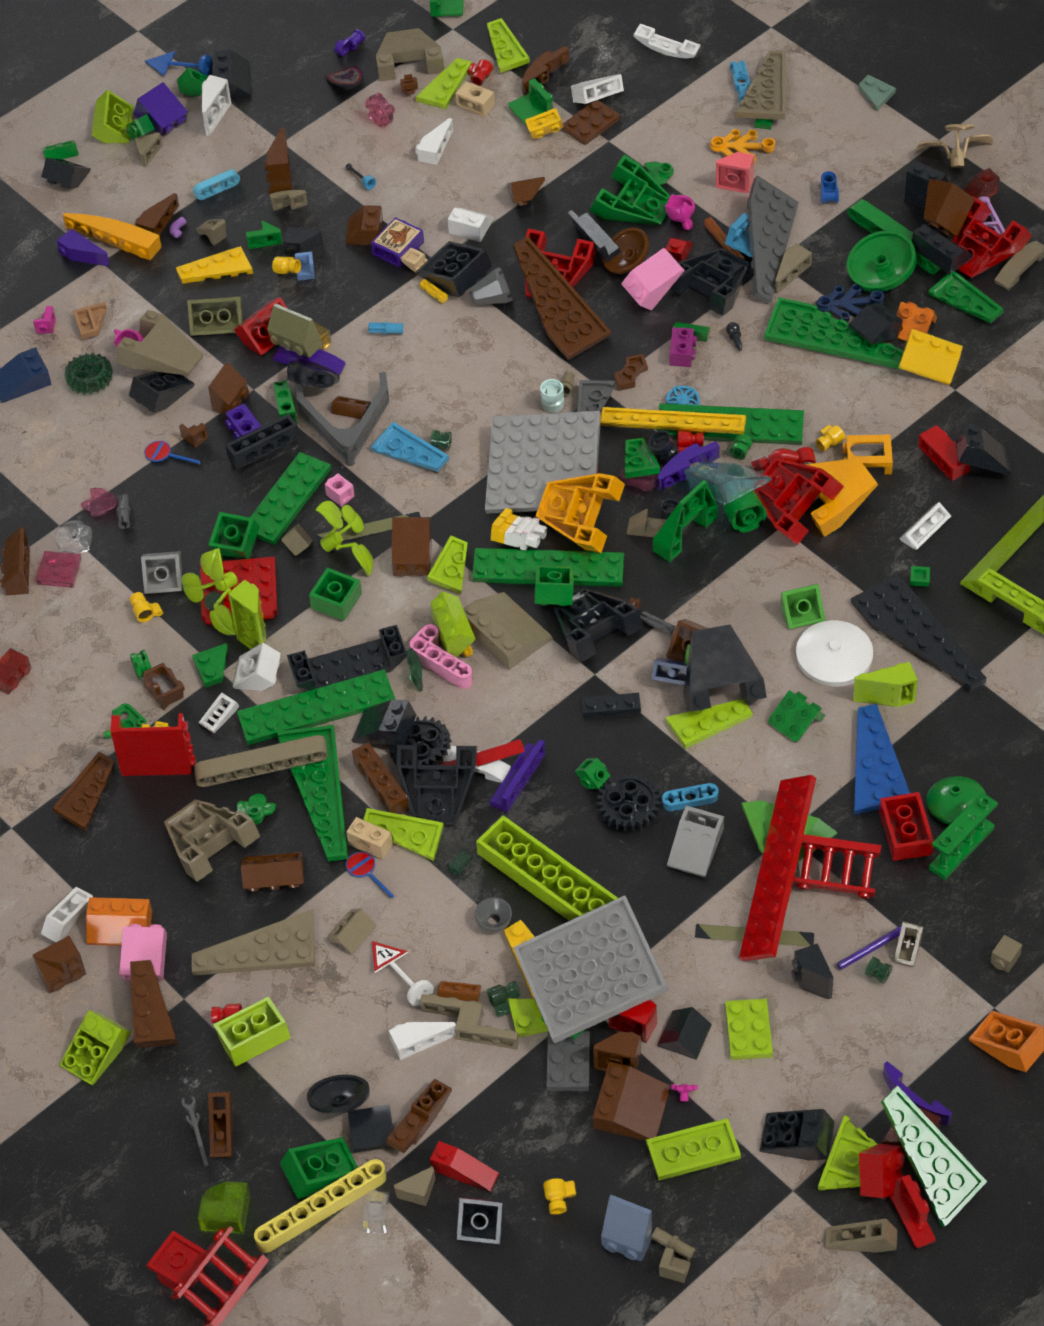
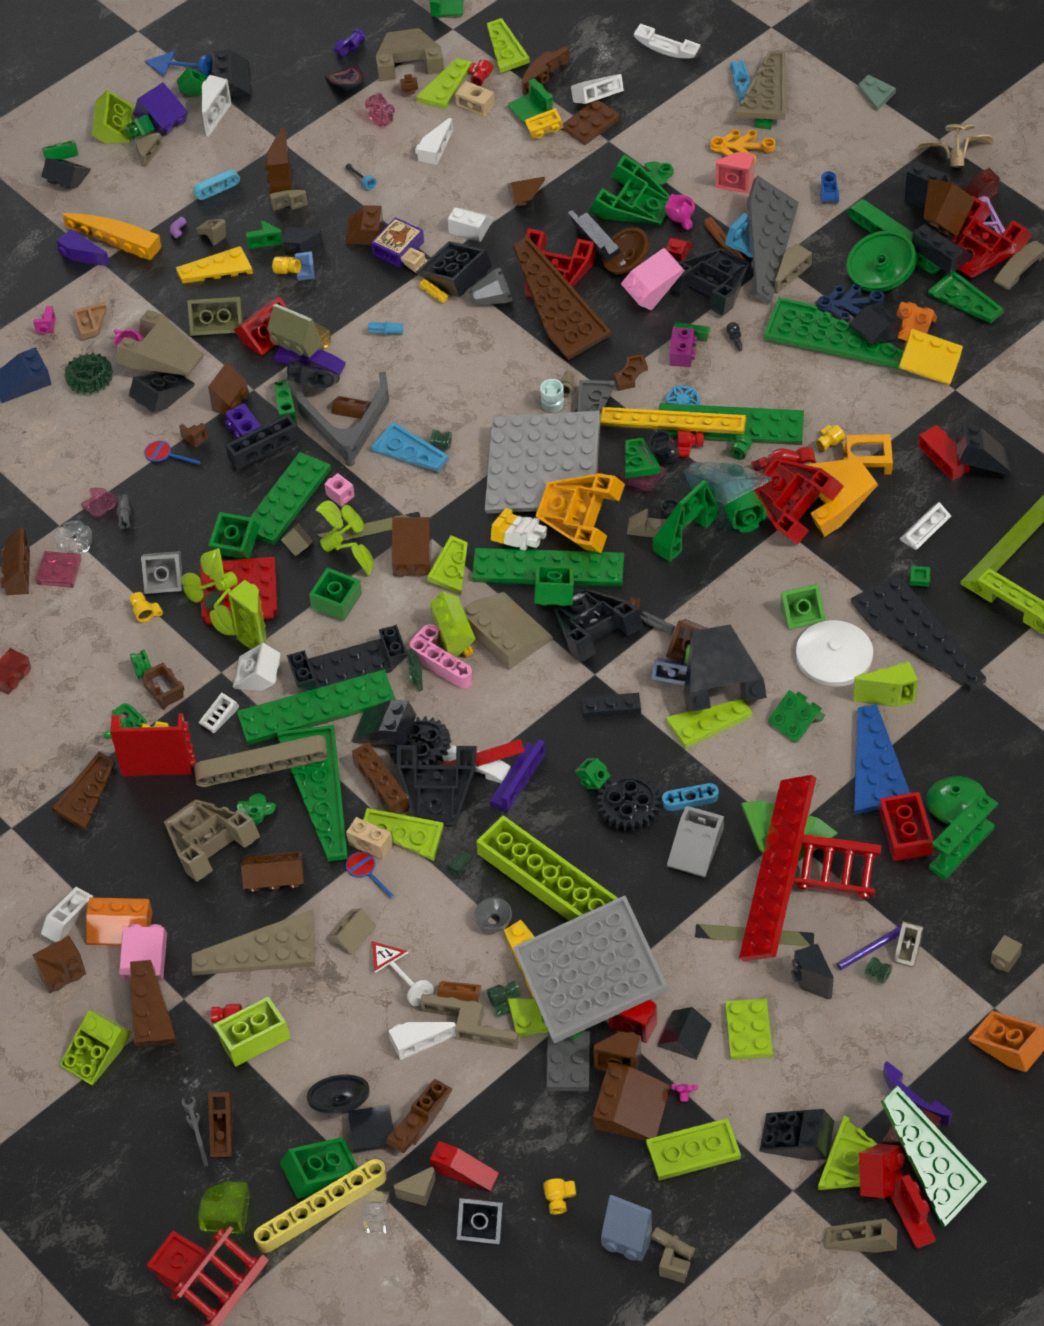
(157, 216): reddish brown slope -> none
(211, 664): green wing -> none
(674, 470): dark purple slope -> none

